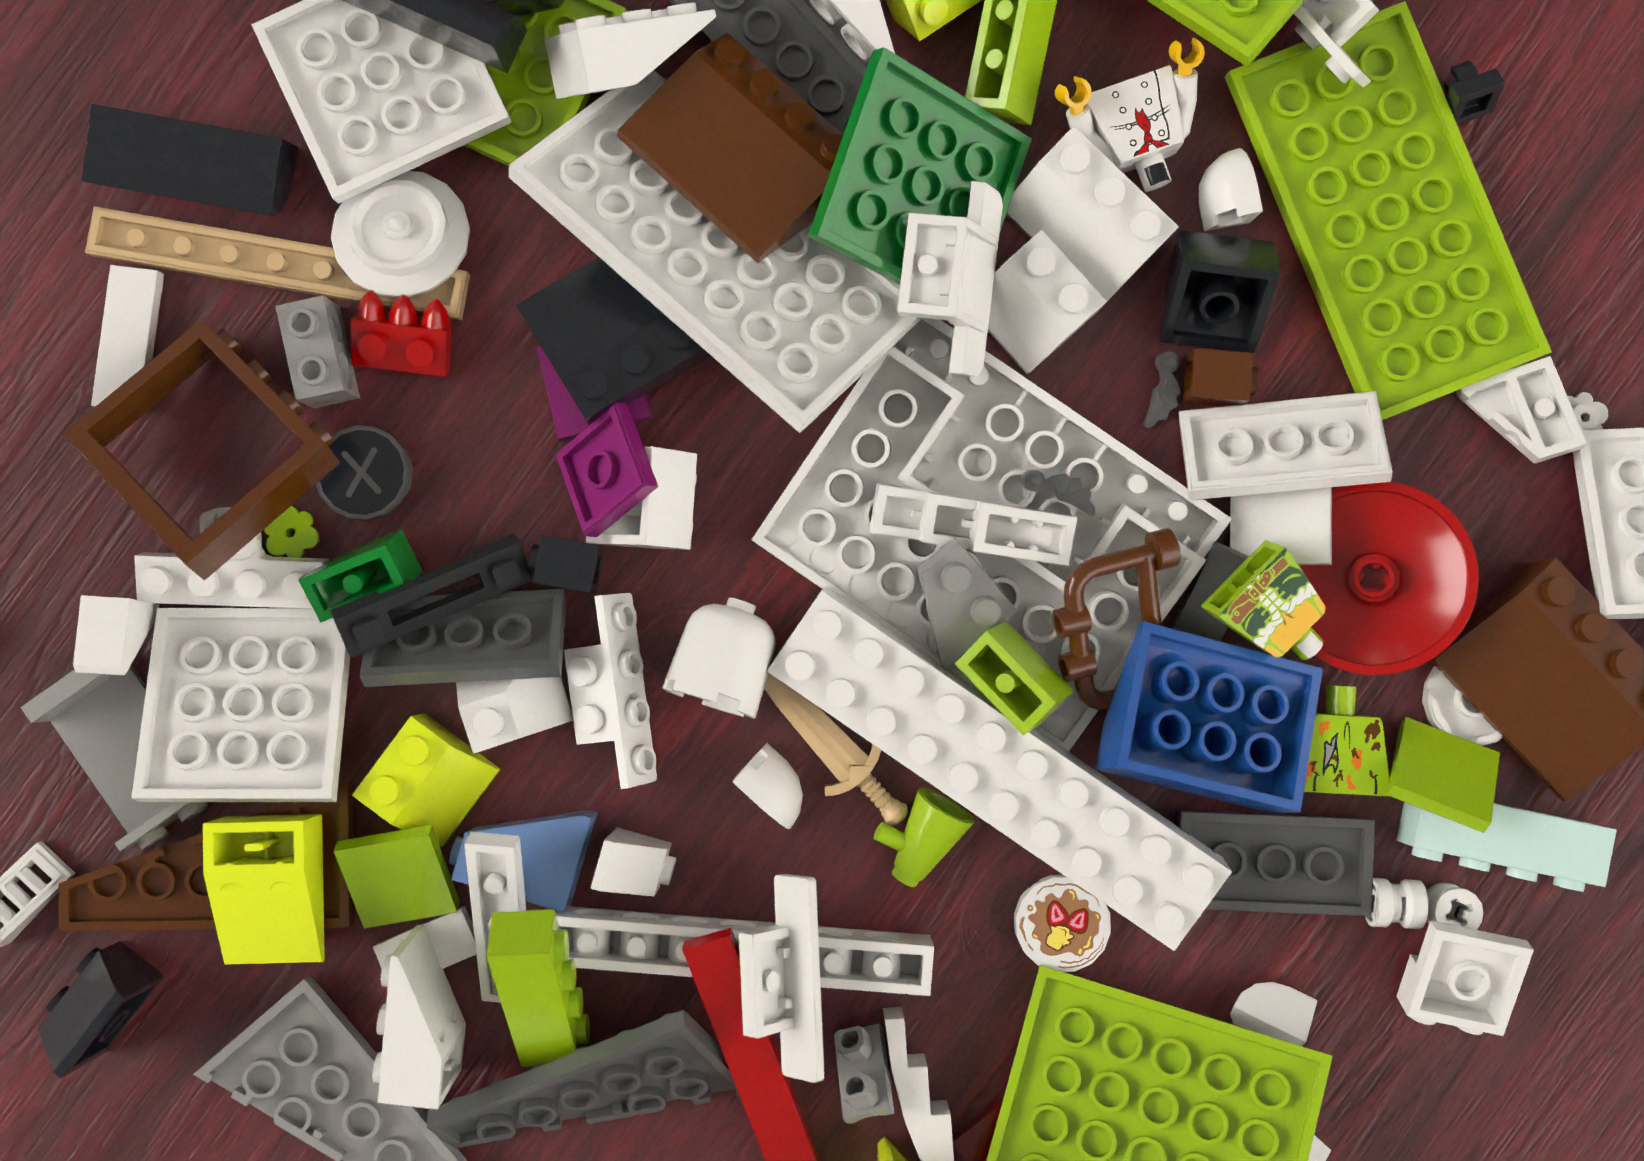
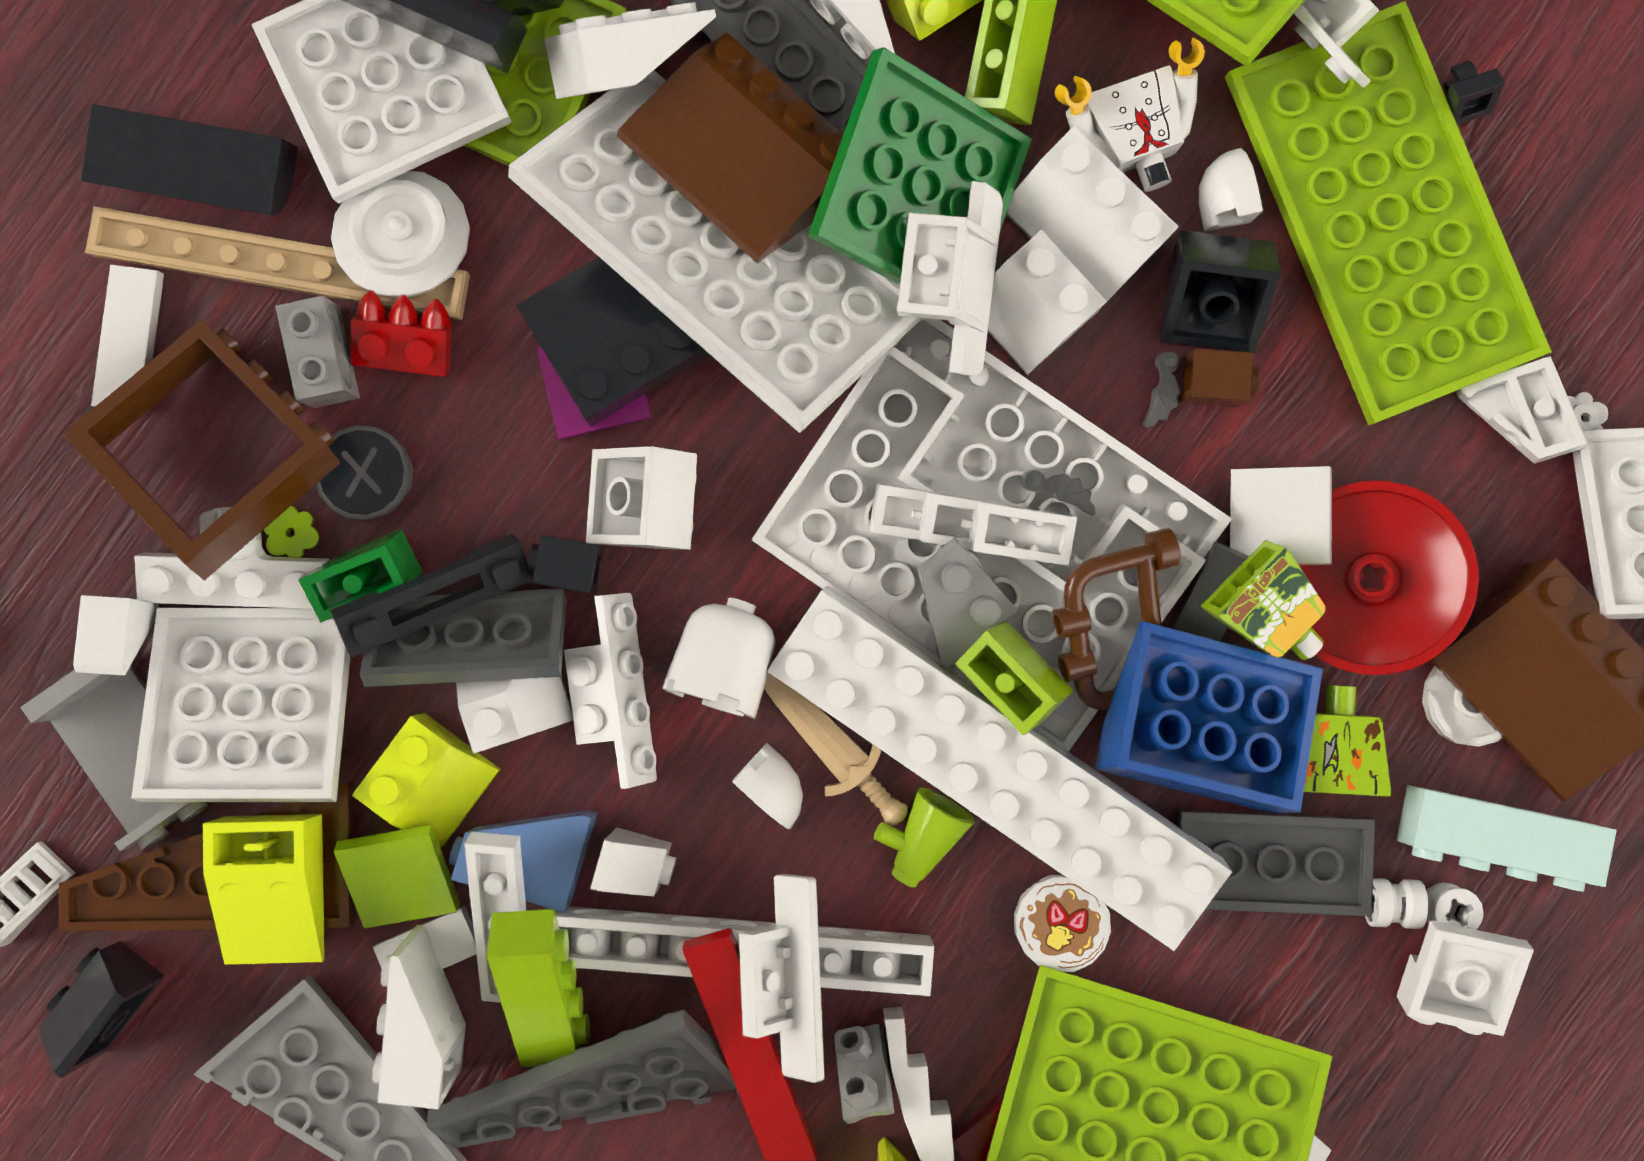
(606, 470): magenta tile -> none
(1275, 1012): white brick -> none
(1284, 446): white tile -> none
(1444, 774): lime tile -> none

